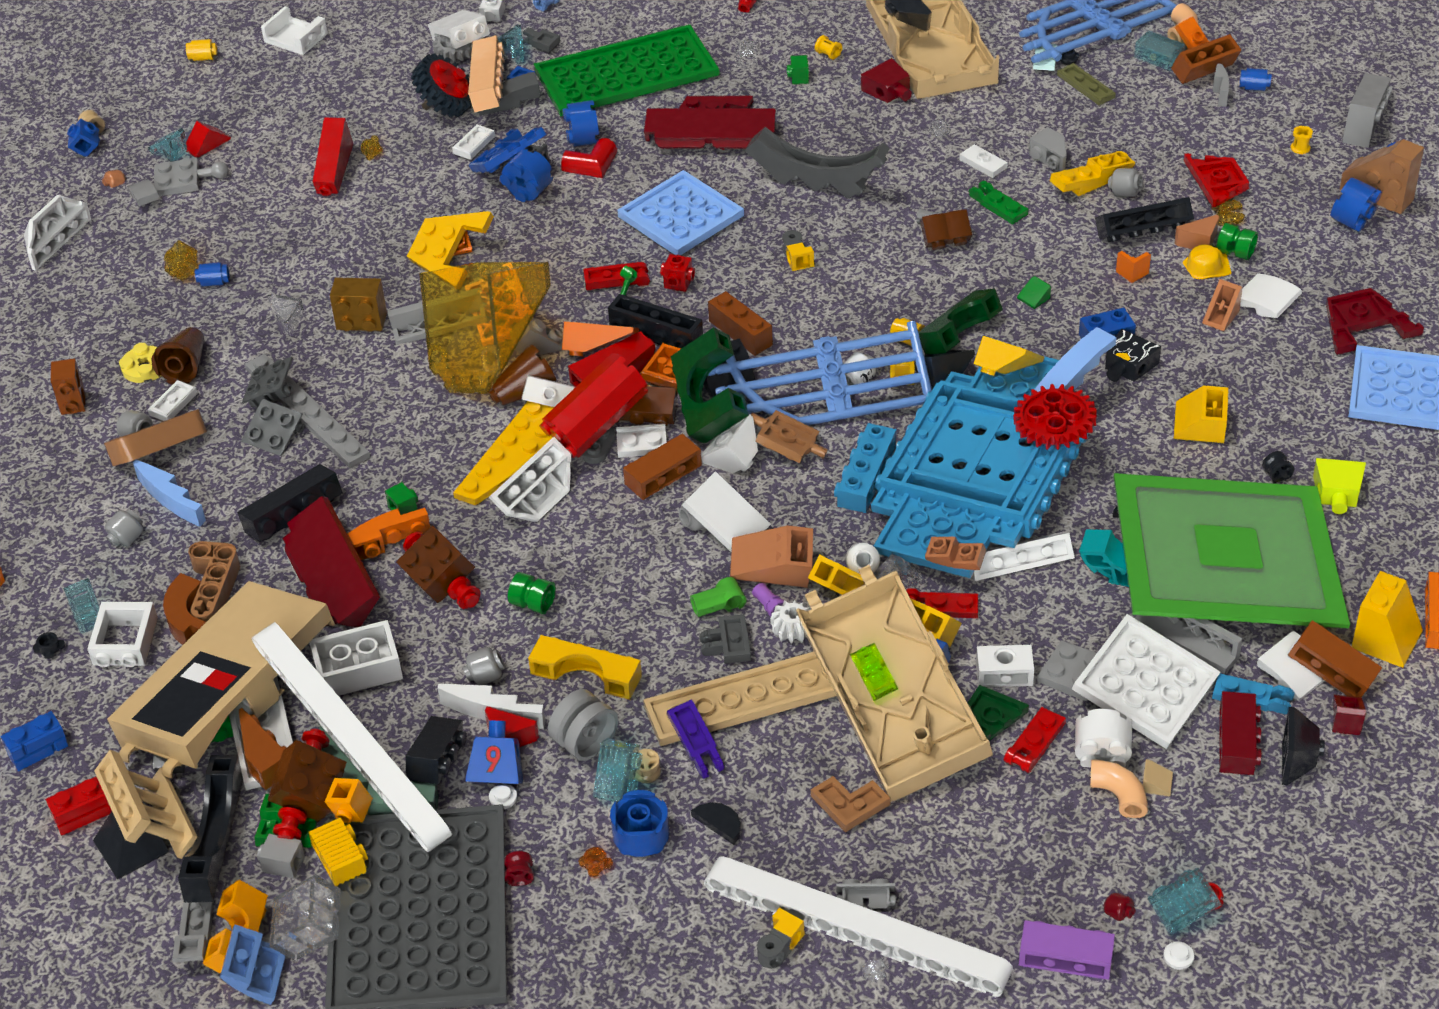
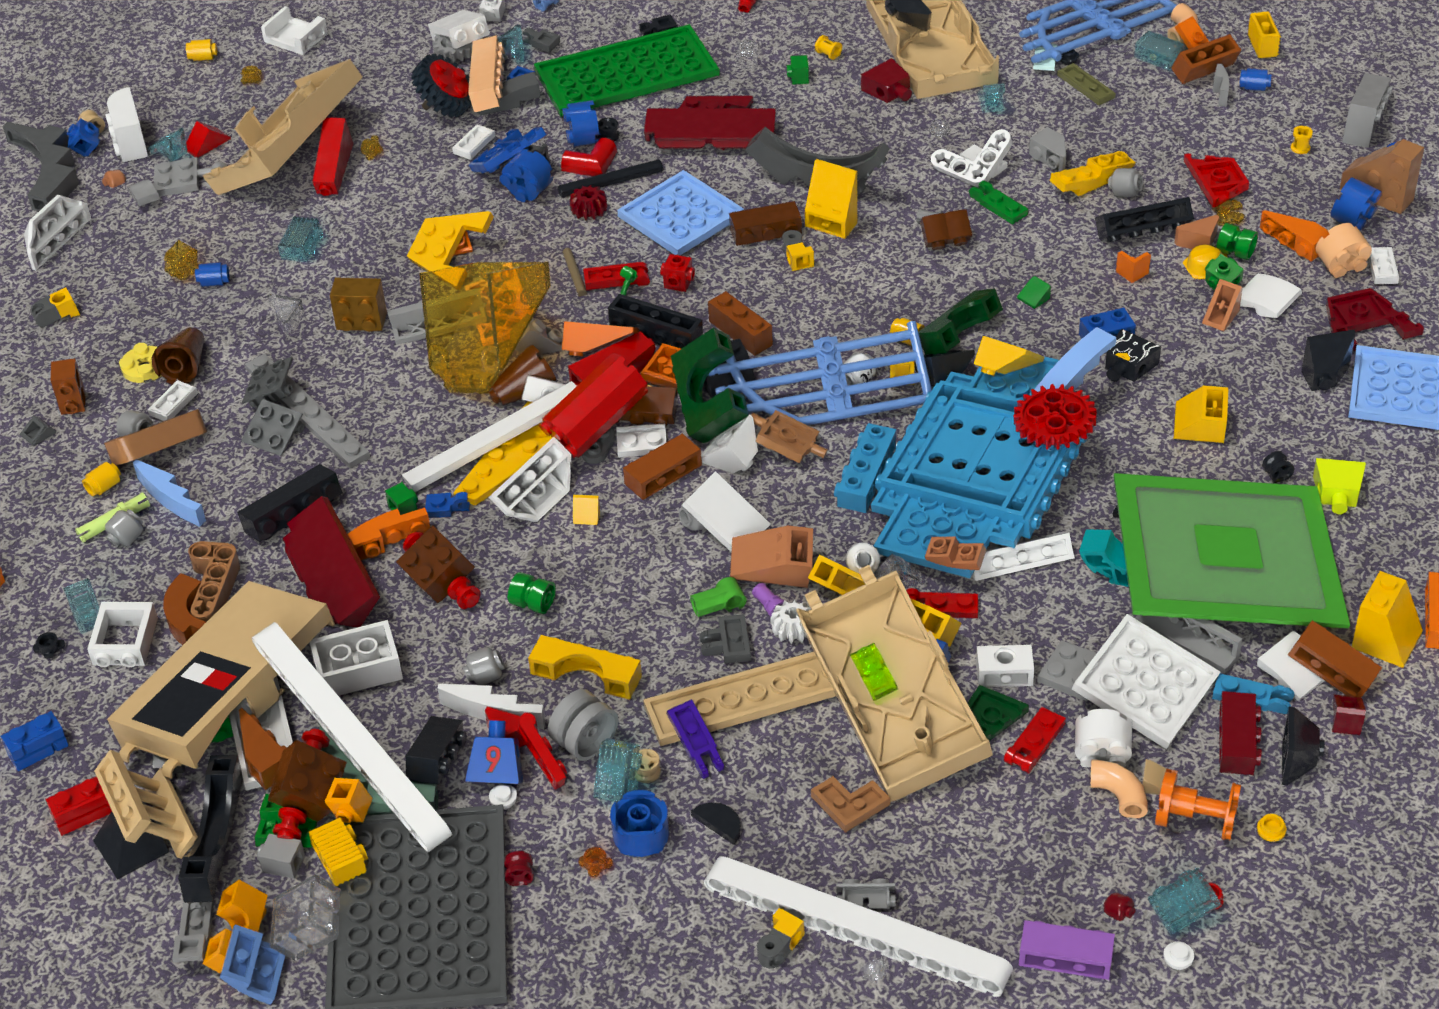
(37, 431): none -> dark grey slope
(53, 308): none -> leg
(56, 160): none -> dark grey arch
(98, 525): none -> yellowish green pin
(101, 479): none -> yellow brick
(125, 126): none -> white brick
(250, 74): none -> clear yellow plate
(285, 128): none -> tan piece
(300, 239): none -> clear light blue brick
(444, 504): none -> blue plate
(485, 440): none -> white tile
(541, 751): none -> red plate
(575, 274): none -> dark tan bar
(586, 509): none -> yellow slope
(588, 202): none -> dark red gear
(608, 129): none -> black wheel
(612, 177): none -> black axle
(658, 24): none -> black plate
(764, 223): none -> reddish brown brick
(832, 199): none -> yellow slope
(974, 168): none -> white beam
(991, 97): none -> clear light blue slope
(1185, 802): none -> orange piece
(1224, 269): none -> green brick
(1264, 34): none -> yellow brick
(1271, 827): none -> yellow plate
(1294, 232): none -> orange slope
(1327, 359): none -> black slope
(1344, 250): none -> light nougat brick
(1383, 266): none -> white plate

